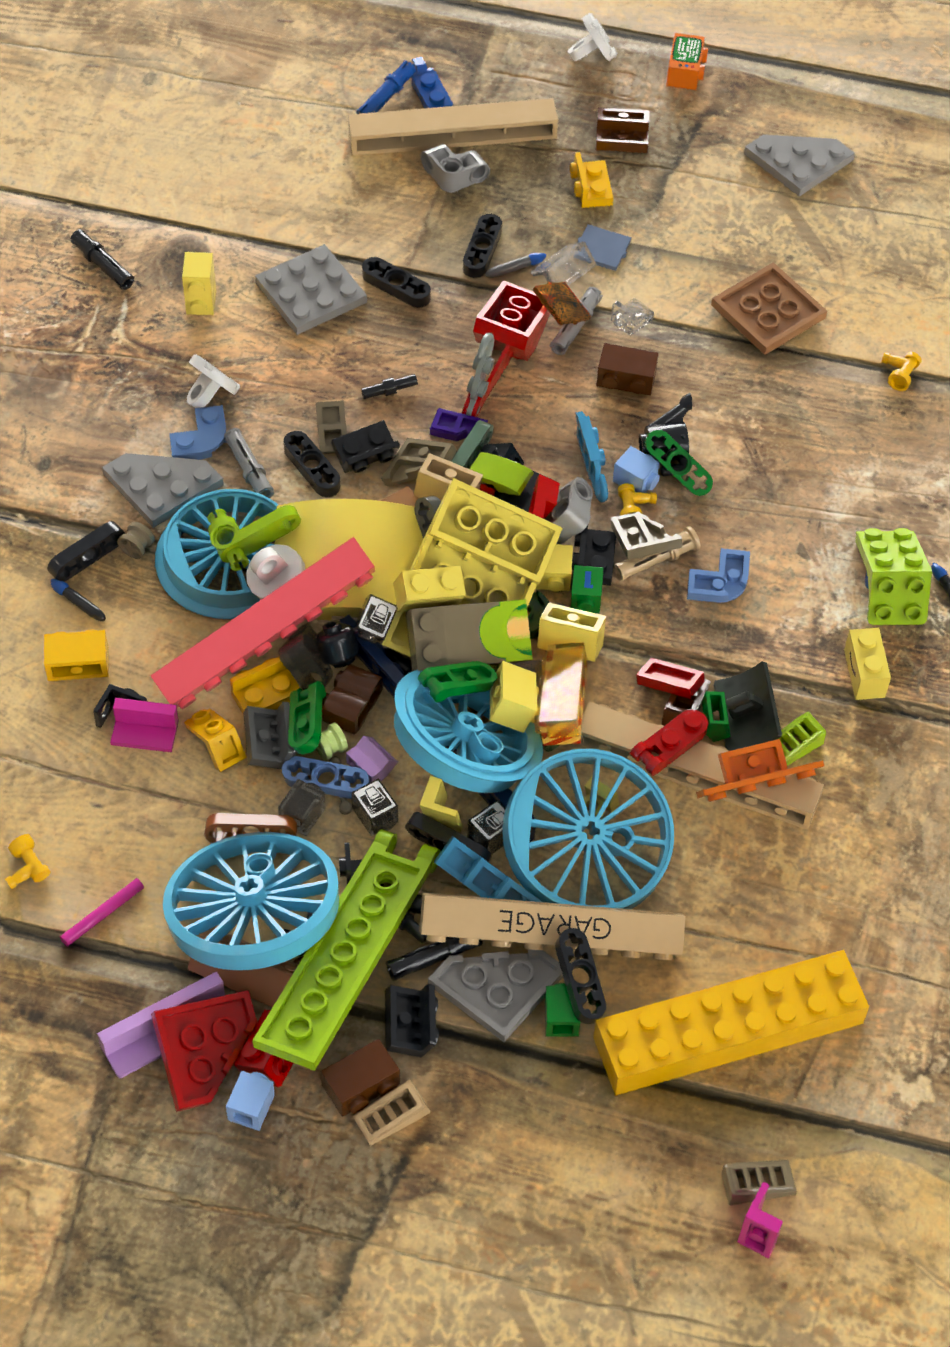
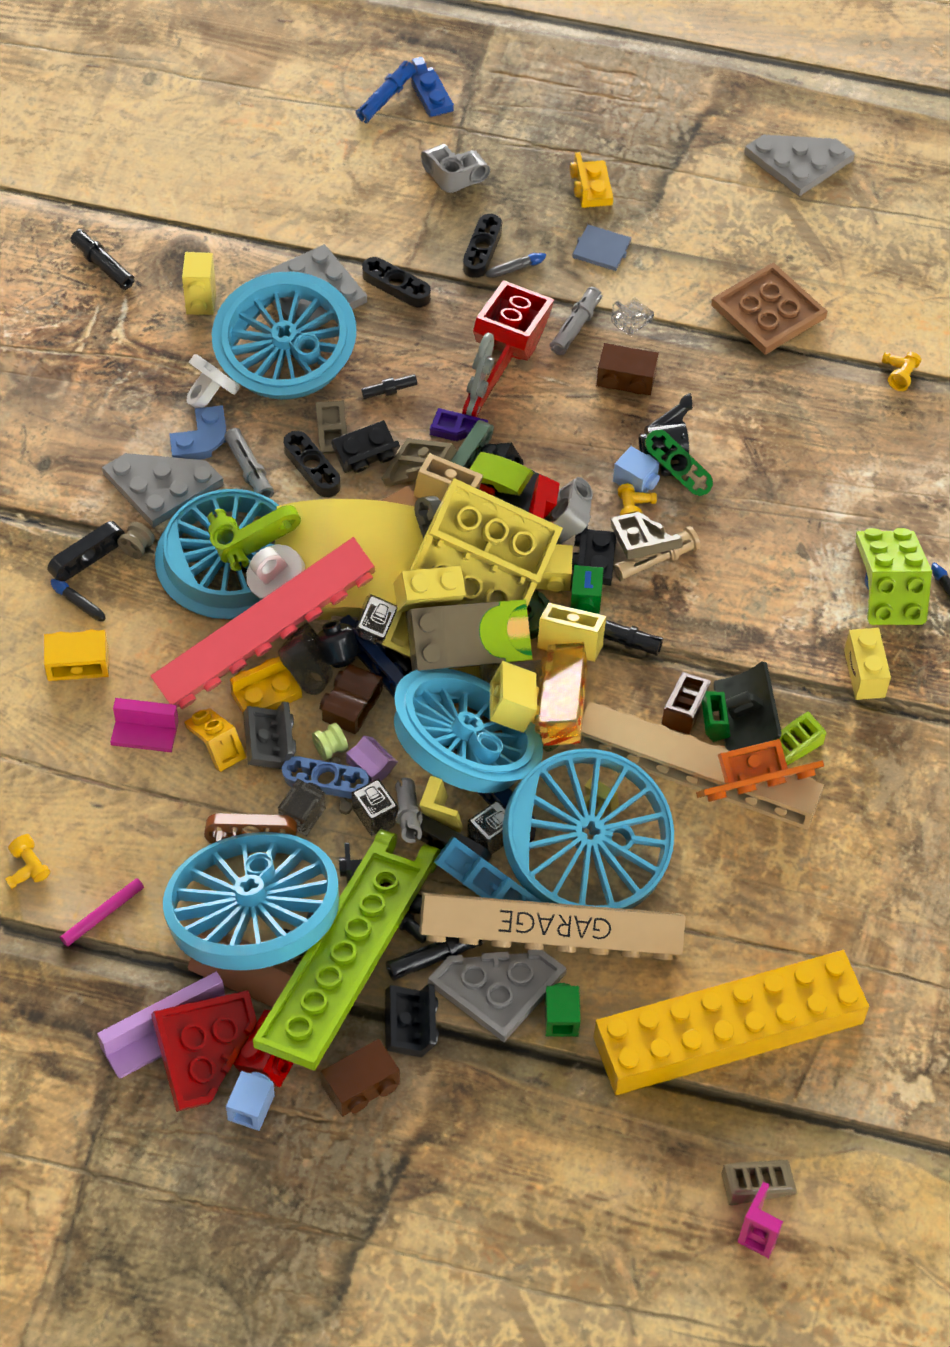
(109, 697): black bracket -> none
(283, 337): none -> medium azure piece
(306, 718): green plate -> none
(397, 1123): tan slope -> none
(408, 813): none -> light grey pin
(452, 126): tan brick -> none
(457, 679): green plate -> none
(562, 303): clear orange piece -> none
(567, 264): clear panel -> none
(593, 456): dark azure plate -> none
(596, 39): white tile -> none
(596, 995): black beam -> none
(622, 130): reddish brown slope -> none
(633, 638): none -> black pin
(670, 678): red tile -> none
(671, 741): red plate -> none
(686, 61): orange brick -> none
(721, 585): medium blue plate -> none

